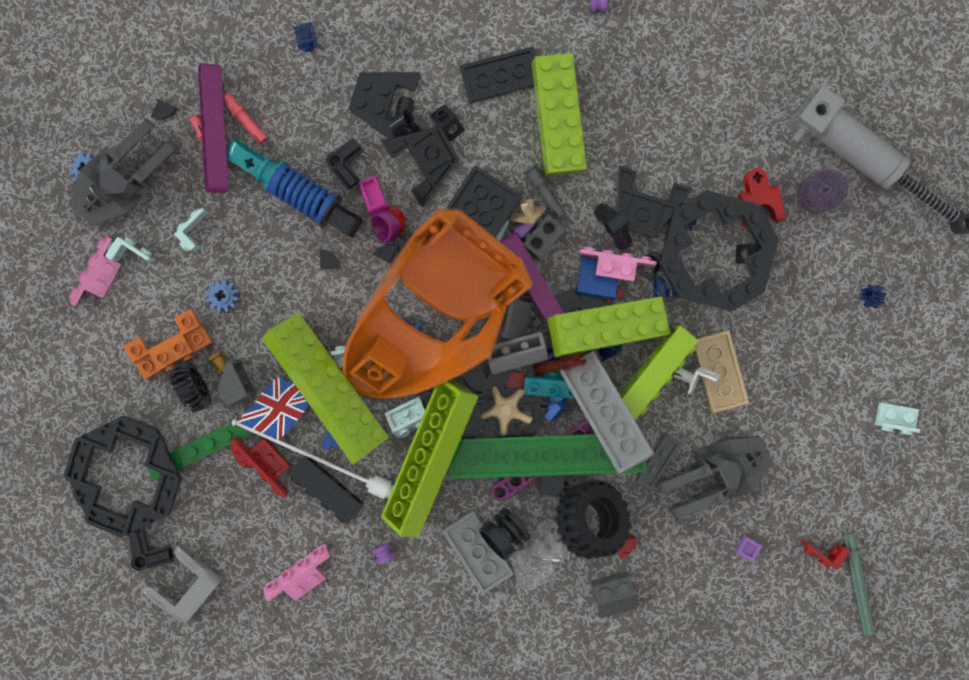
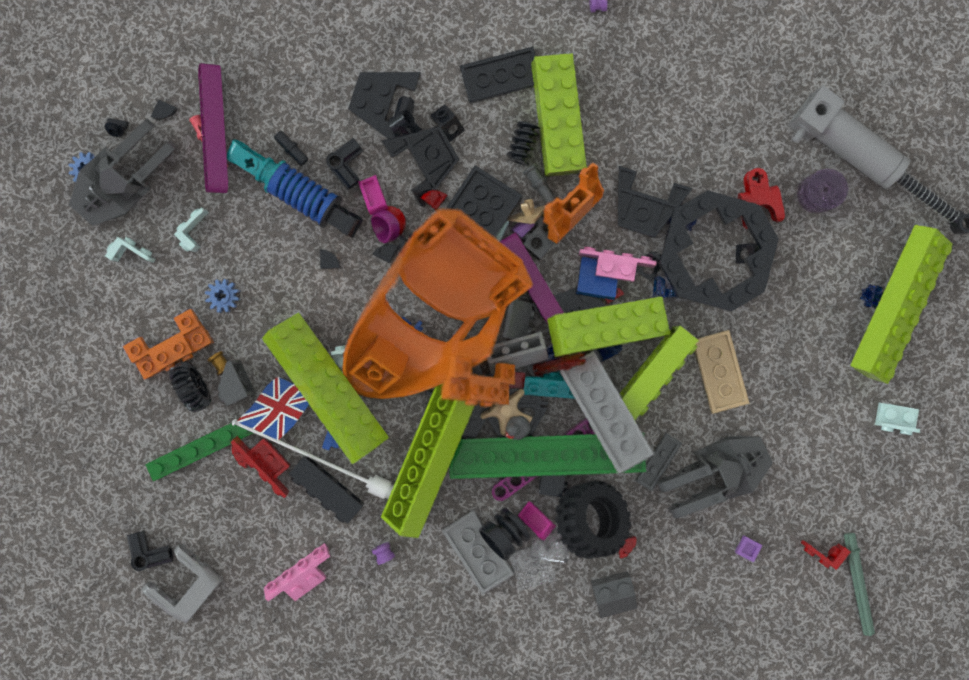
(98, 275): bright pink bracket -> none
(116, 127): none -> black plate
(158, 459): black plate -> none
(242, 116): coral pin -> none
(291, 148): none -> black pin
(306, 37): clear blue bracket -> none
(405, 417): light aqua bracket -> none
(434, 198): none -> red tile
(478, 389): none -> orange bracket
(517, 428): none -> dark grey animal
(521, 142): none -> black piece
(536, 520): none -> dark pink tile
(556, 408): blue bracket -> none
(566, 213): none -> orange bracket
(615, 224): black piece -> none
(692, 378): white bracket -> none
(902, 304): none -> lime brick

